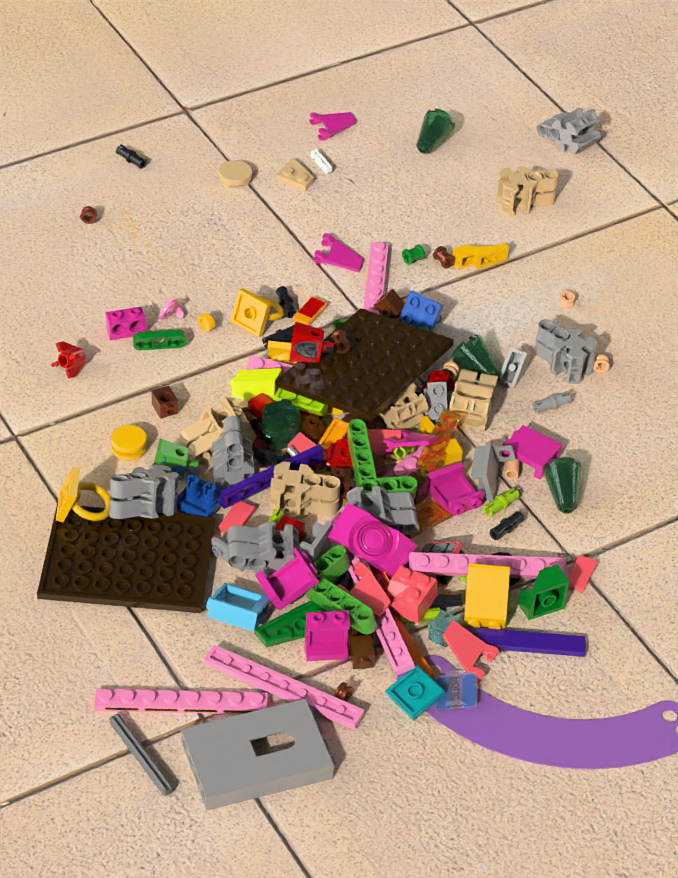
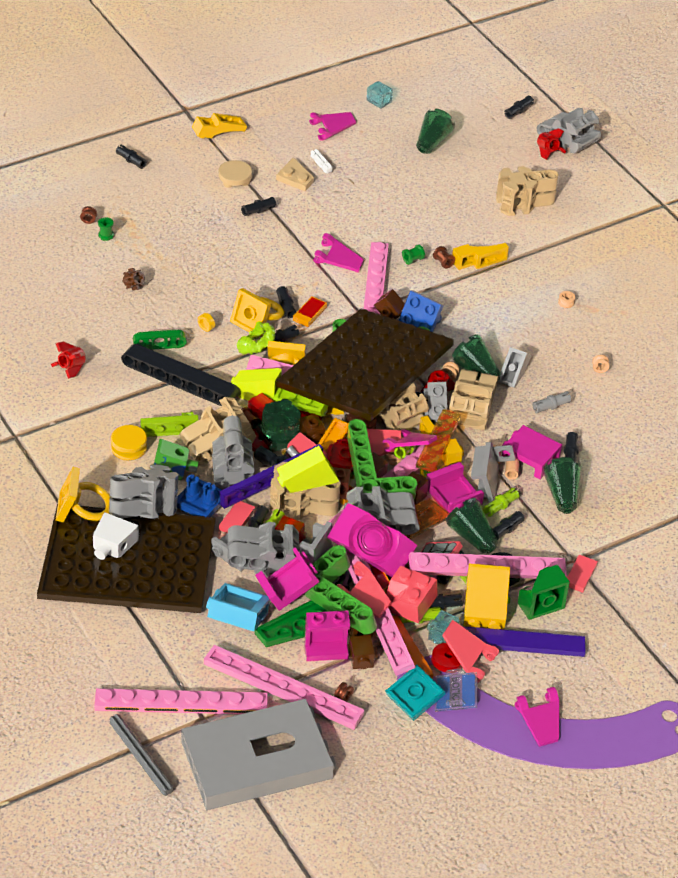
(105, 229): none -> green bush
(114, 536): none -> white torso
(125, 322): dark pink brick -> none
(133, 279): none -> reddish brown gear
(164, 402): copper brick -> none
(167, 425): none -> lime hinge
(170, 308): bright pink piece -> none
(179, 374): none -> black beam
(217, 124): none -> yellow slope
(247, 345): none -> lime piece
(258, 206): none -> black pin
(258, 517): none -> black pin
(307, 472): none -> neon yellow slope
(308, 344): red torso -> none
(342, 340): copper bush -> none
(379, 94): none -> clear light blue brick
(440, 660): none -> red piece
(473, 526): none -> clear green cone
(519, 107): none -> black pin
(542, 719): none -> dark pink flag
(549, 142): none -> red brick
(563, 350): light grey connector -> none
(571, 448): none -> black pin

